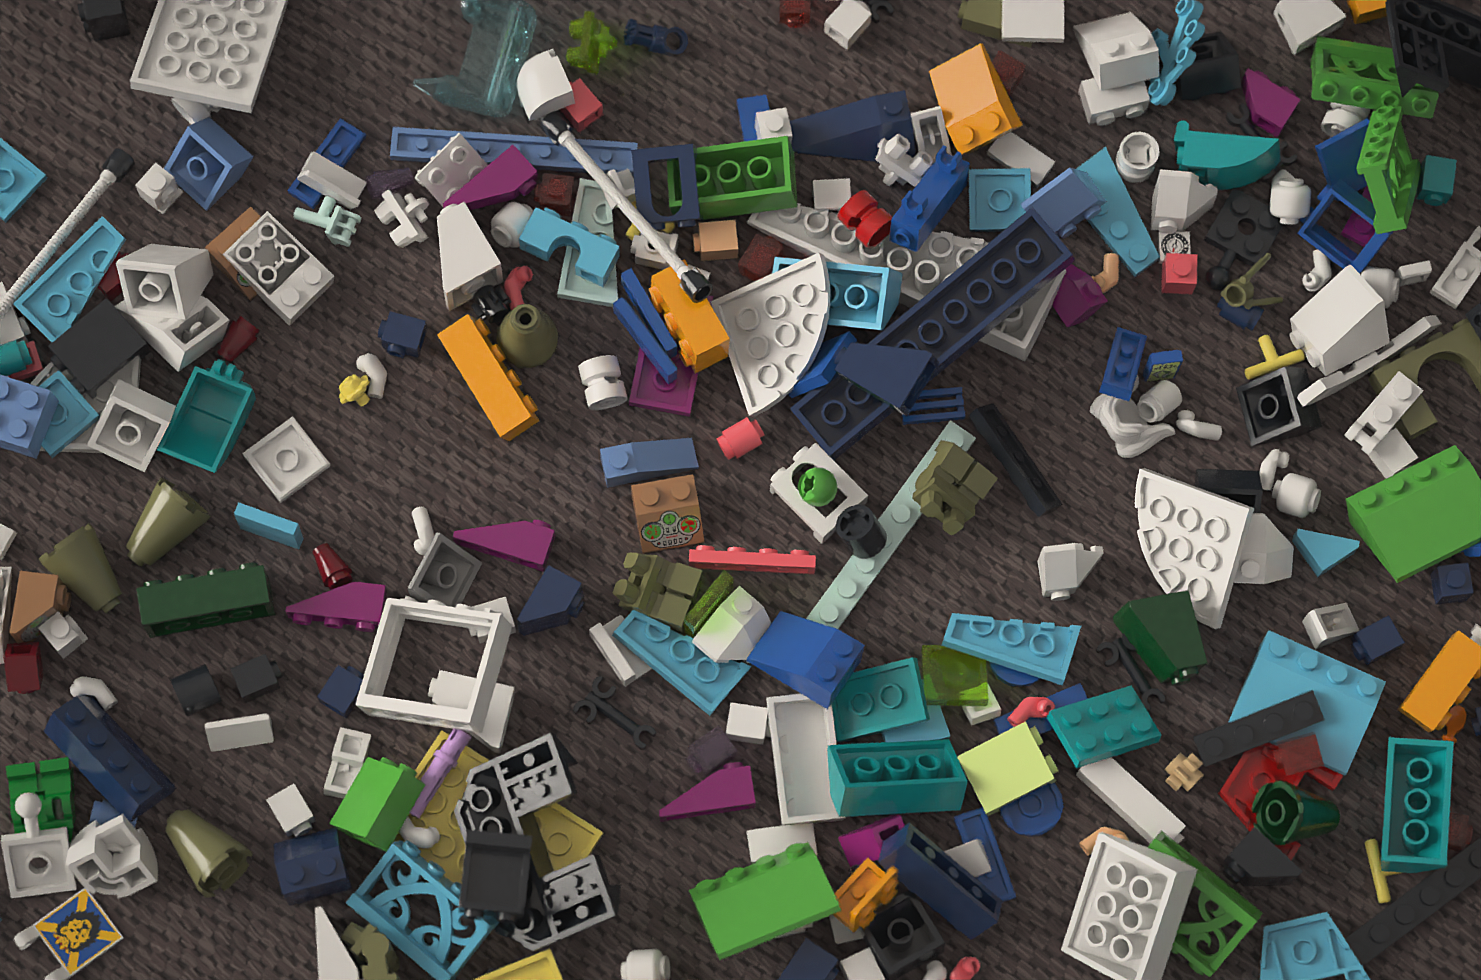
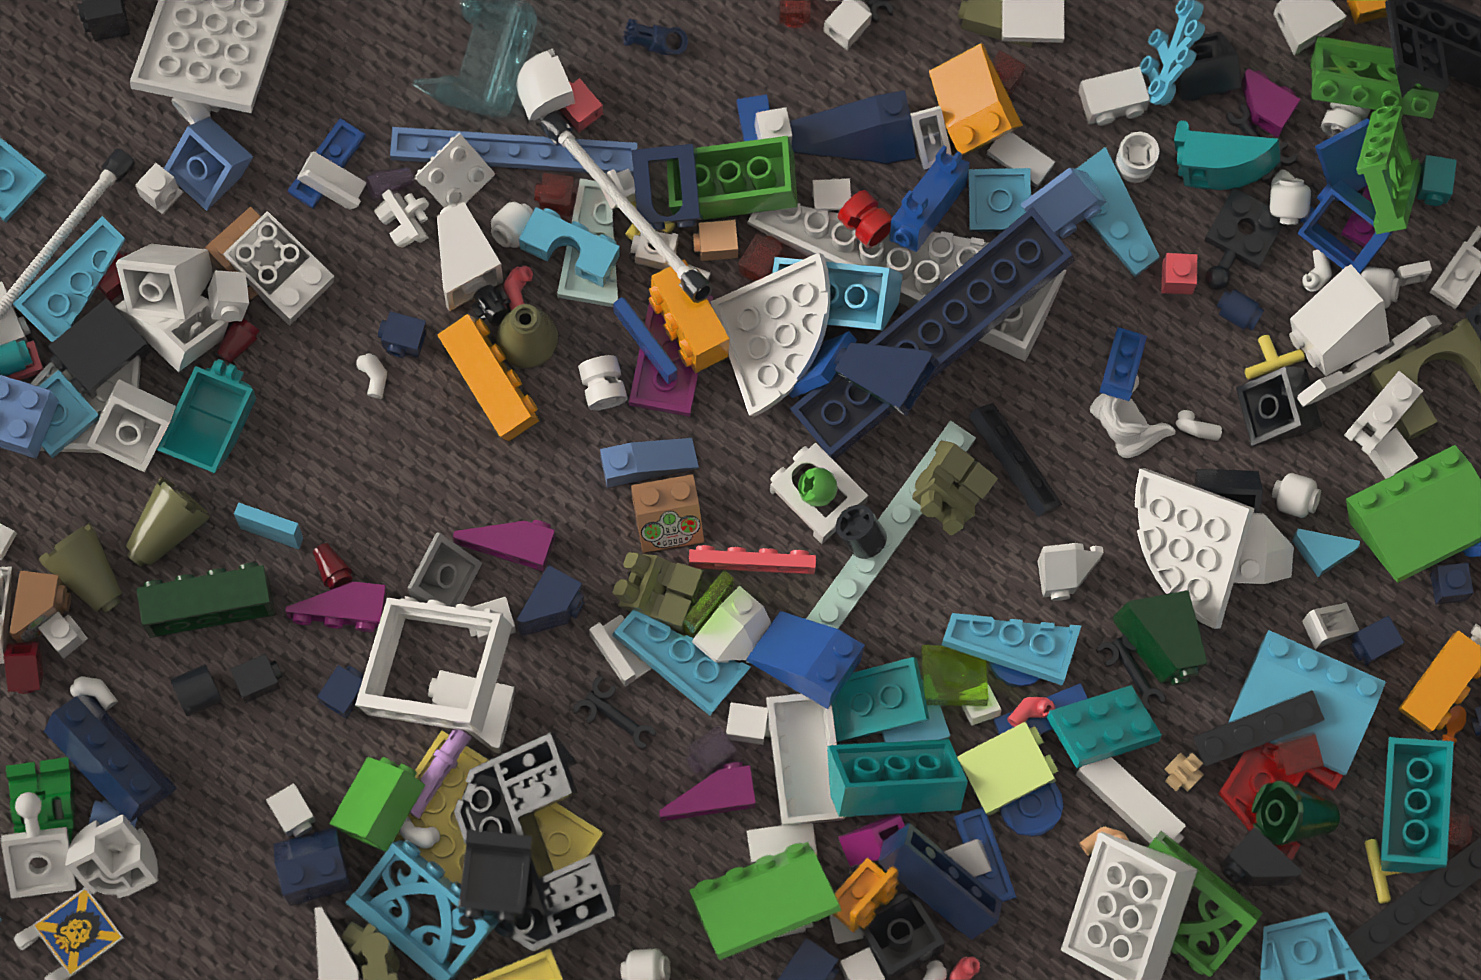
(207, 852): olive cone -> none
(228, 296): none -> white brick
(239, 732): white slope -> none
(286, 459): white tile -> none
(337, 227): light aqua arm -> none
(347, 760): white slope -> none
(354, 389): light yellow plant -> none
(424, 529): white arm -> none
(498, 182): magenta slope -> none
(594, 42): clear neon green hips -> none
(648, 312): blue tile -> none
(740, 438): coral brick -> none
(898, 164): white hips -> none
(937, 417): blue tile -> none
(1077, 297): magenta slope -> none
(1110, 275): light nougat arm -> none
(1118, 50): white slope -> none
(1159, 401): white brick -> none
(1162, 365): tile -> none
(1173, 243): white tile -> none
(1179, 200): white slope -> none
(1241, 291): olive plant -> none
(1268, 467): white arm -> none

